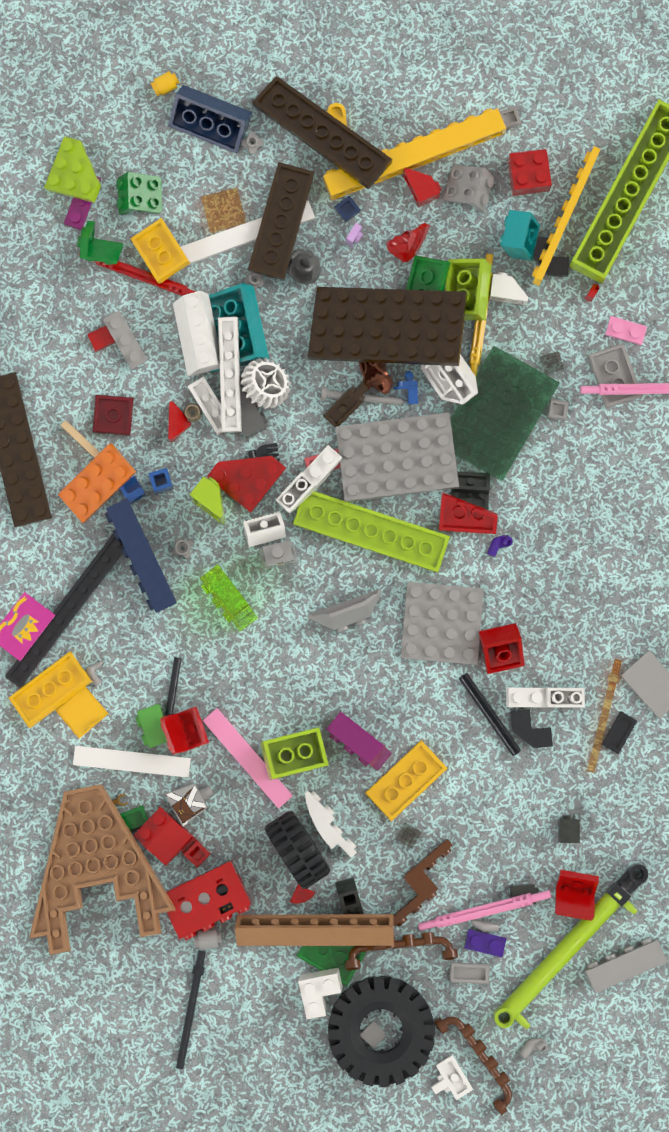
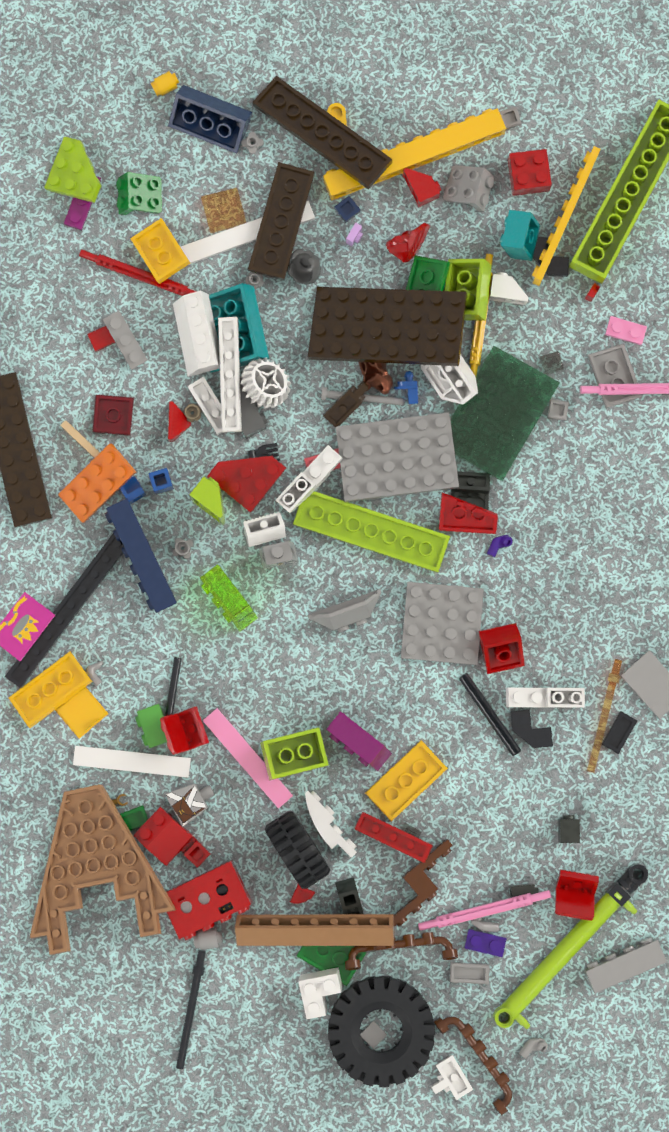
(97, 249): green bracket -> none
(393, 837): none -> red plate

